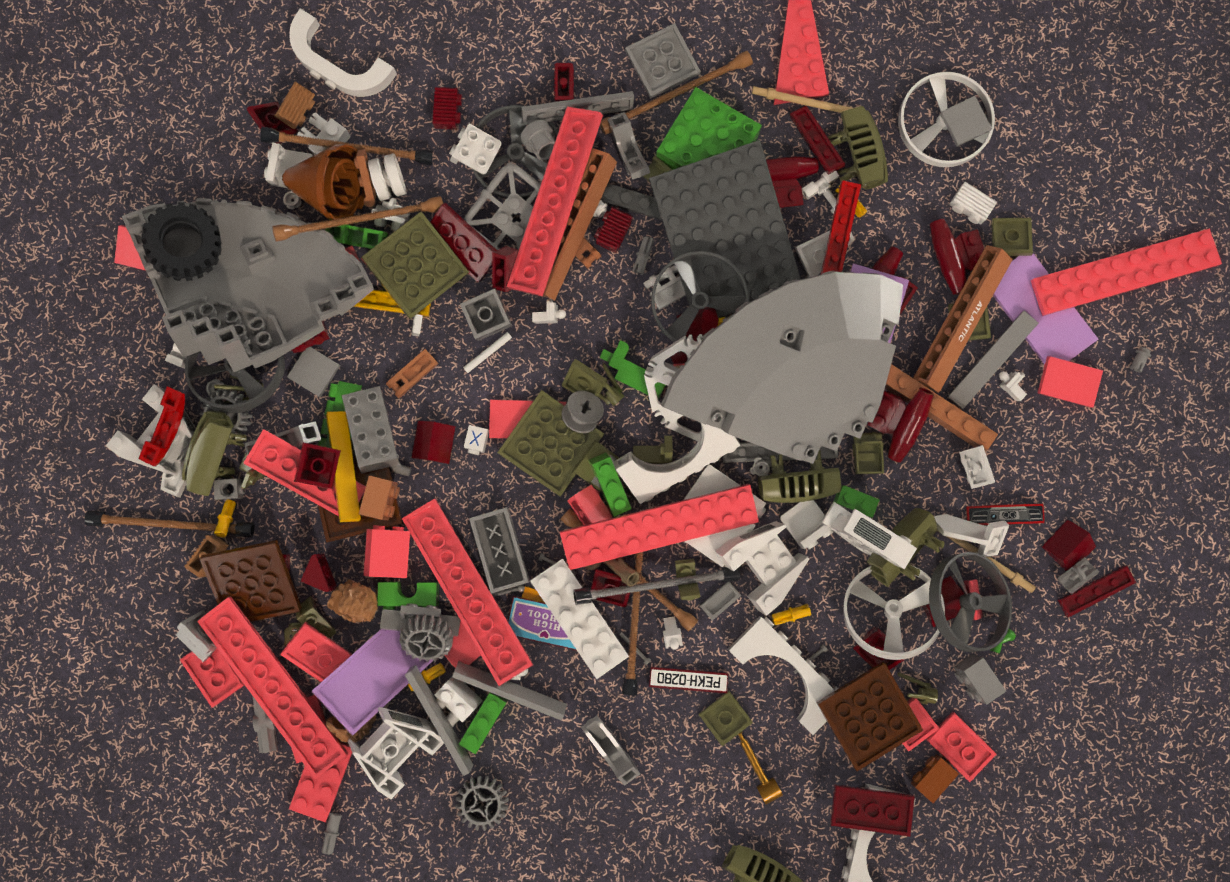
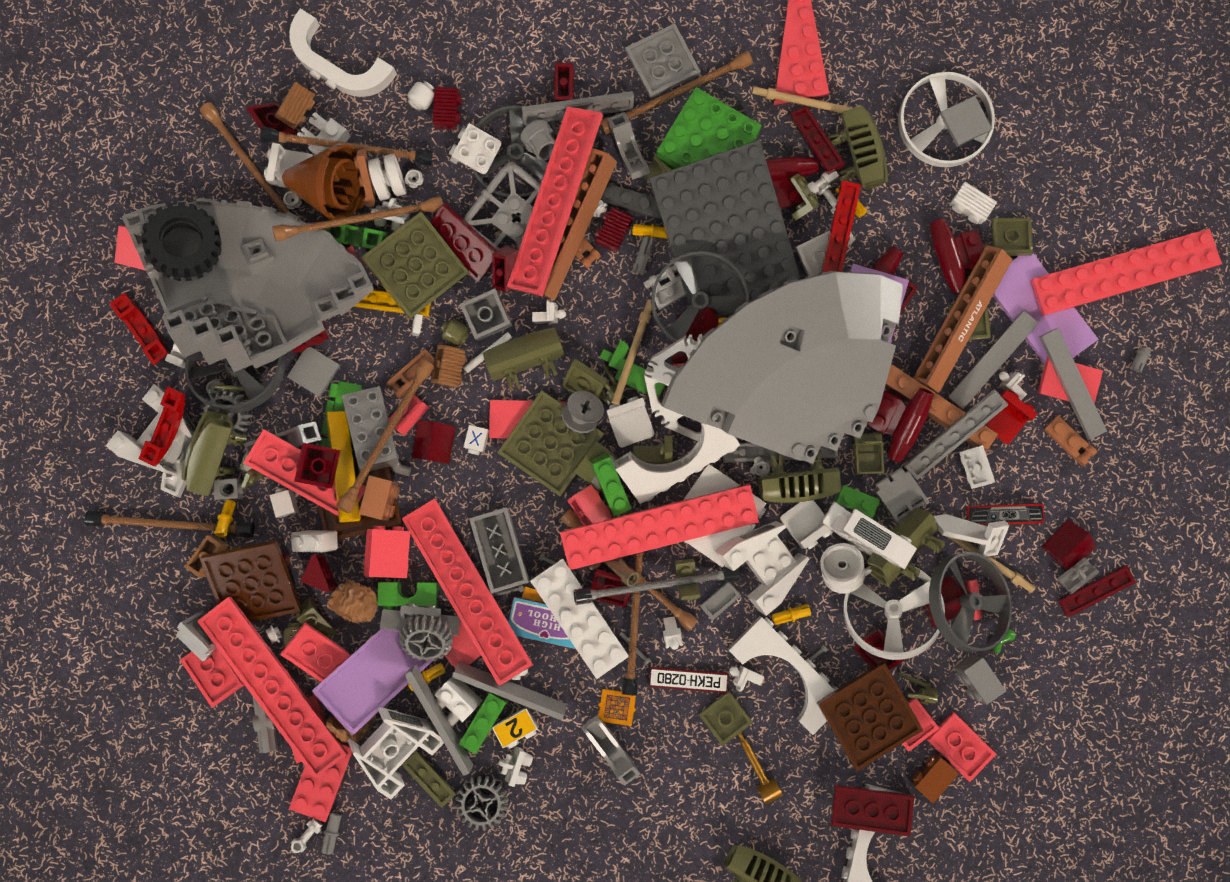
(140, 327): none -> red slope
(211, 114): none -> medium nougat hose
(273, 634): none -> white plate
(284, 503): none -> white brick
(299, 844): none -> white bar
(314, 541): none -> white brick
(348, 500): none -> medium nougat hose
(409, 178): none -> white plate
(411, 415): none -> coral slope
(421, 95): none -> white head
(429, 779): none -> olive plate
(448, 366): none -> medium nougat brick
(455, 332): none -> olive head
(512, 766): none -> white hips
(515, 727): none -> yellow brick
(523, 354): none -> olive piece
(616, 707): none -> piece
(630, 422): none -> white bracket
(644, 319): none -> tan bar
(649, 231): none -> yellow axle
(744, 674): none -> white piece
(810, 199): none -> olive bracket
(842, 568): none -> white wheel
(900, 494): none -> light grey plate
(956, 434): none -> light grey tile
(1011, 418): none -> red bracket
(1069, 440): none -> nougat plate
(1073, 383): none -> light grey tile

